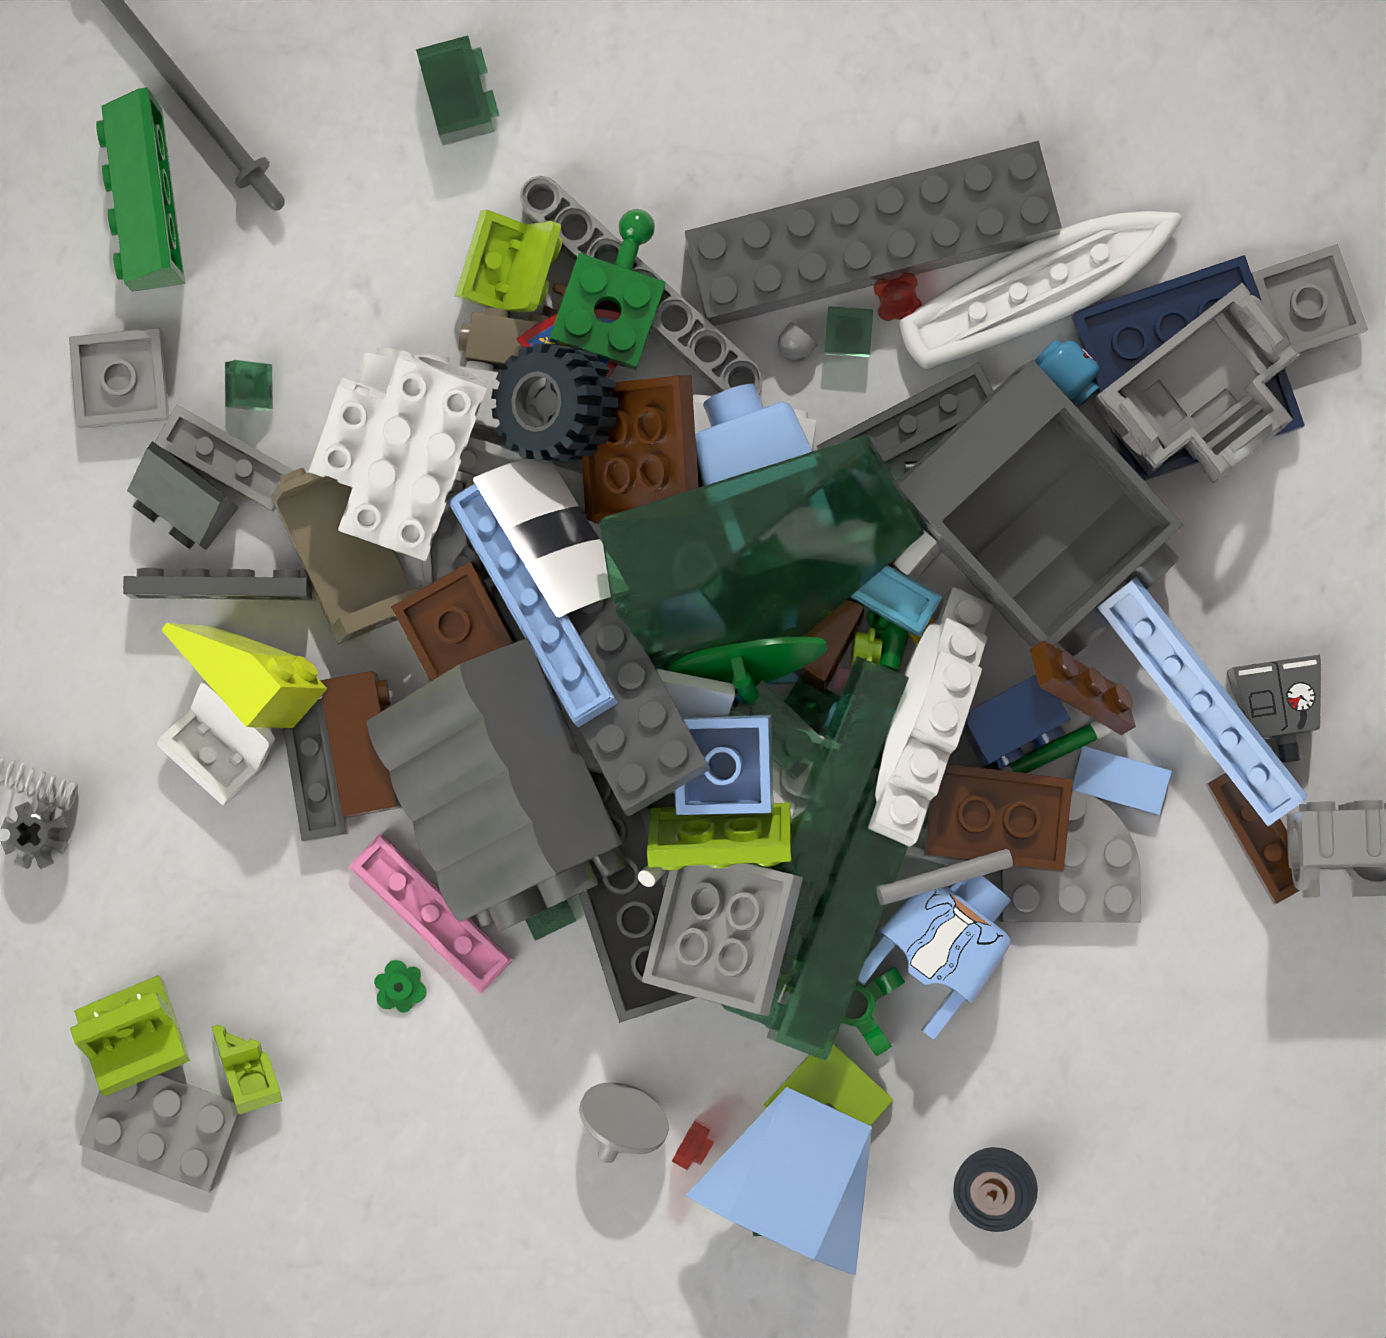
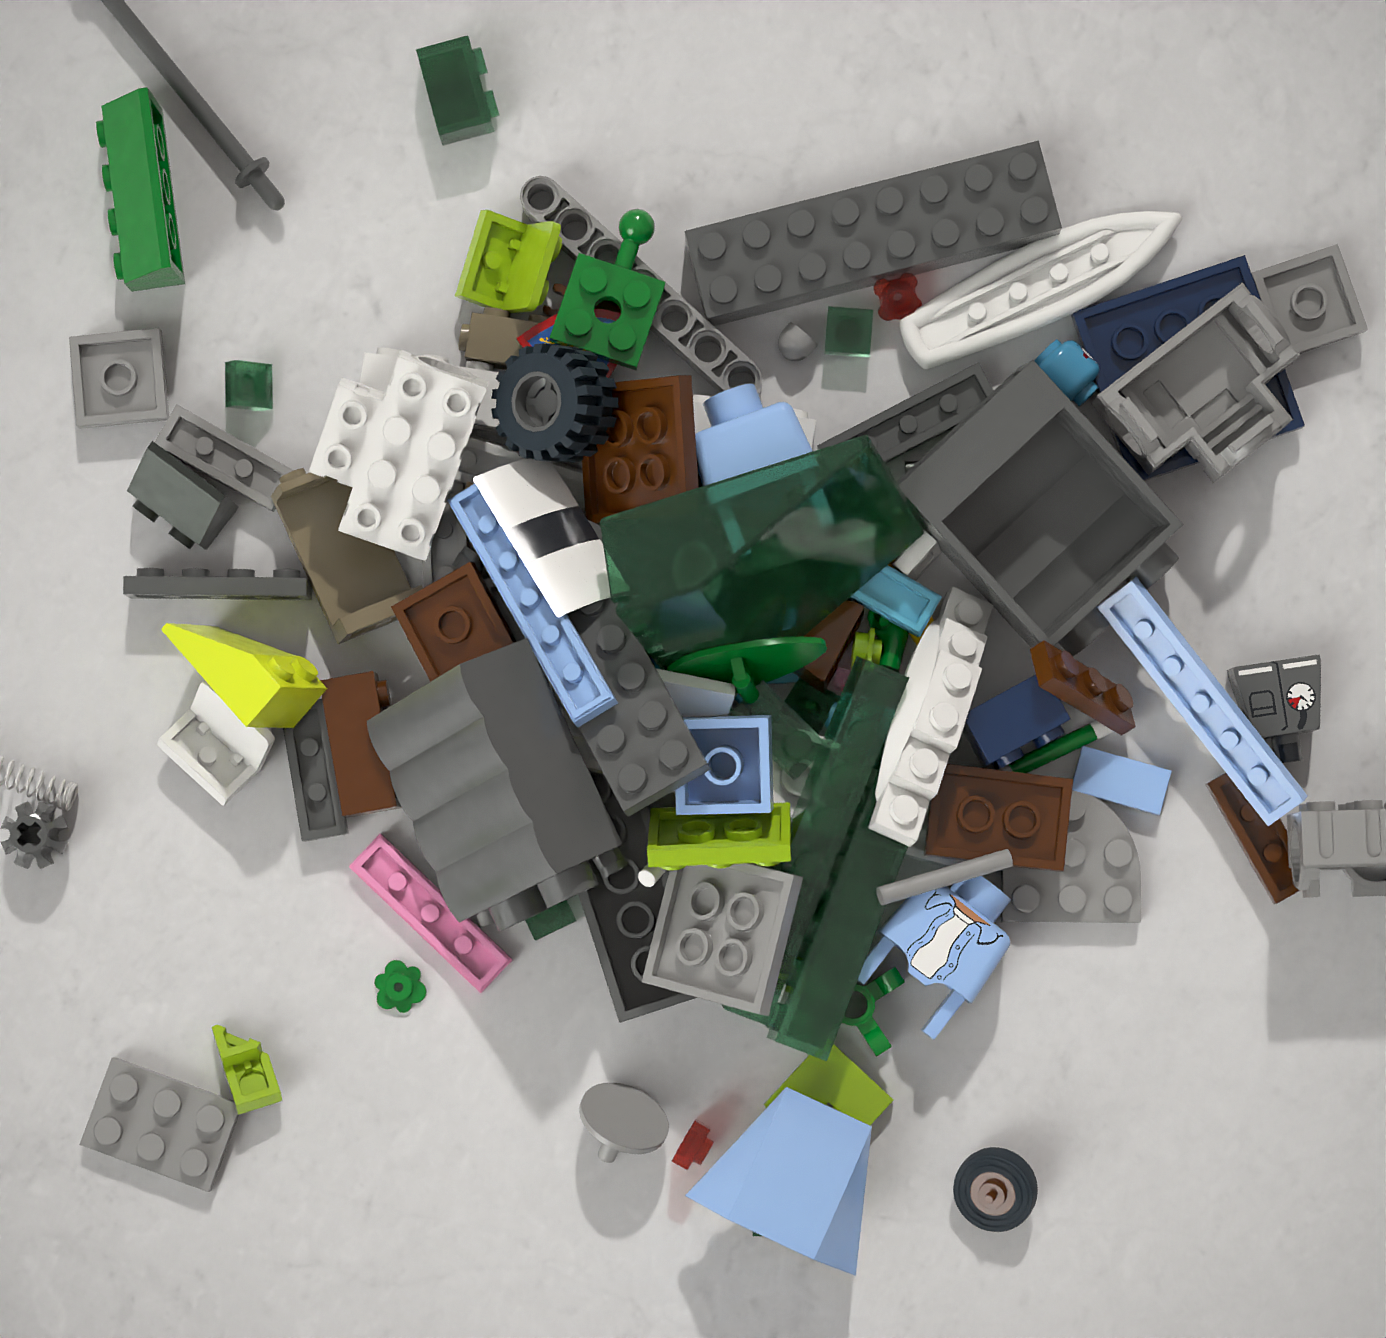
(130, 1035): lime bracket -> none

